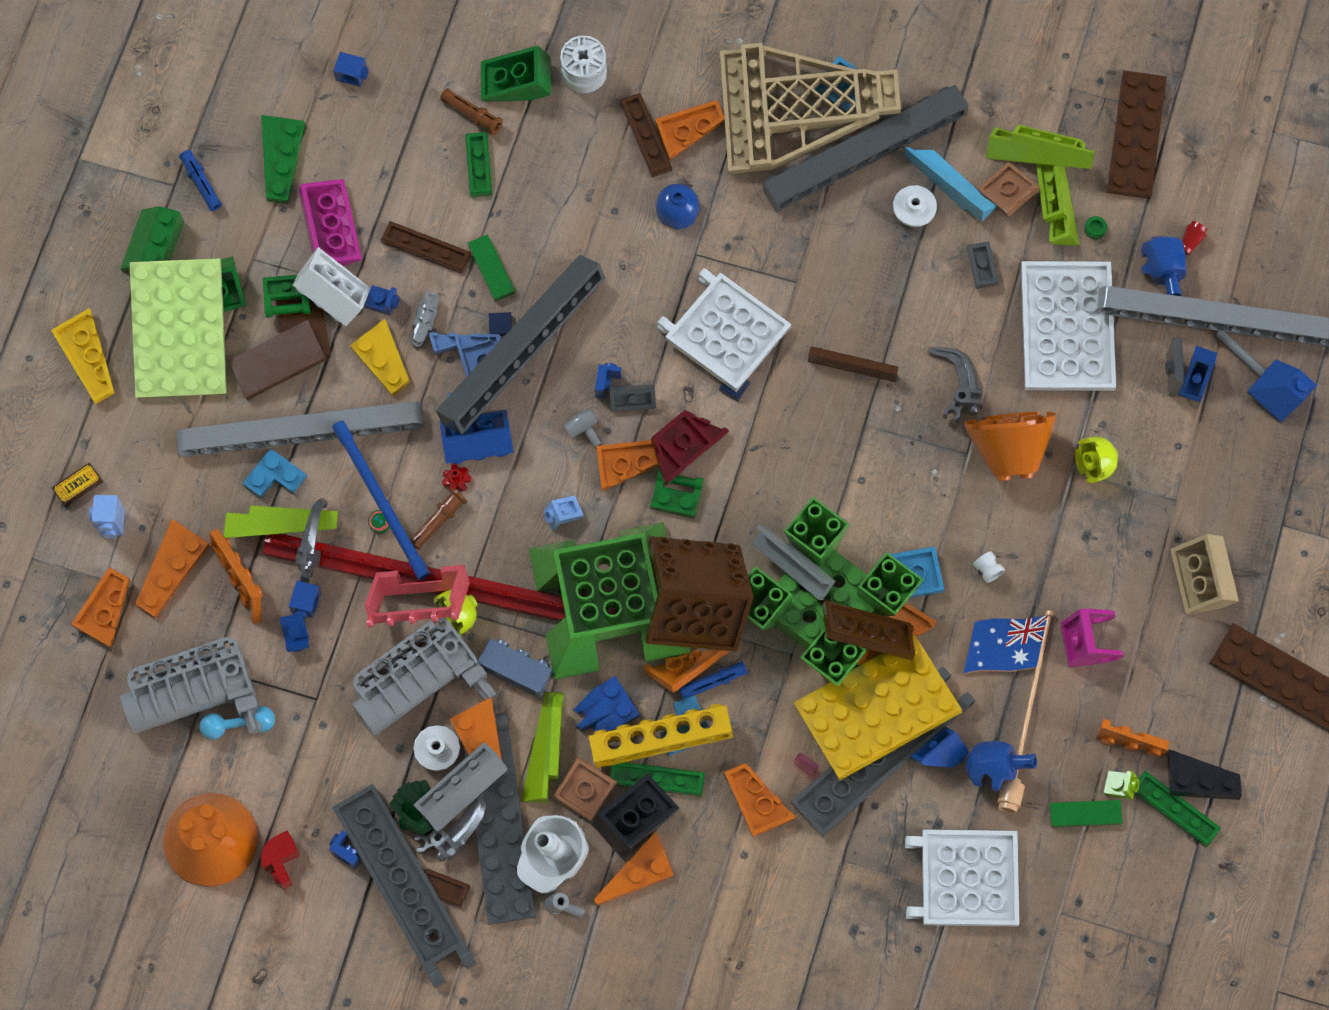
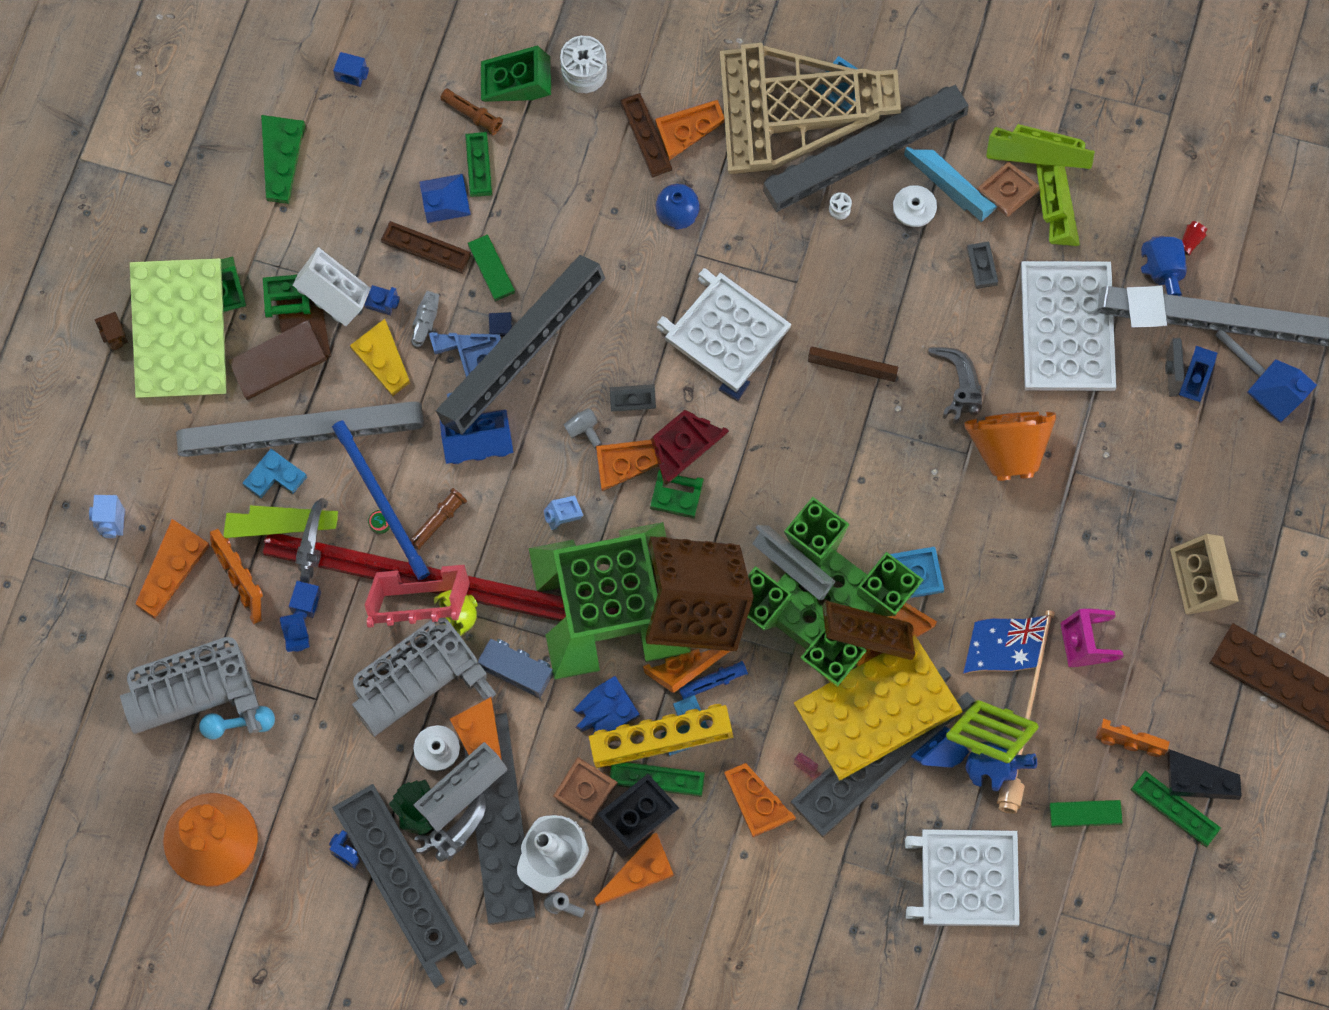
(77, 484): tile -> none
(84, 351): yellow wing -> none
(103, 608): orange wing -> none
(111, 330): none -> reddish brown brick
(154, 236): green slope -> none
(200, 179): blue pin -> none
(275, 854): red brick -> none
(330, 220): dark pink slope -> none
(444, 198): none -> blue slope
(447, 888): reddish brown tile -> none
(456, 478): red plant -> none
(546, 750): lime wedge -> none
(604, 376): blue bracket -> none
(840, 200): none -> white wheel
(977, 747): none -> lime bar
(989, 567): white wheel -> none
(1095, 227): green tile -> none
(1096, 458): neon yellow cylinder -> none
(1121, 784): bracket -> none
(1136, 134): reddish brown plate -> none
(1146, 306): none -> white sticker

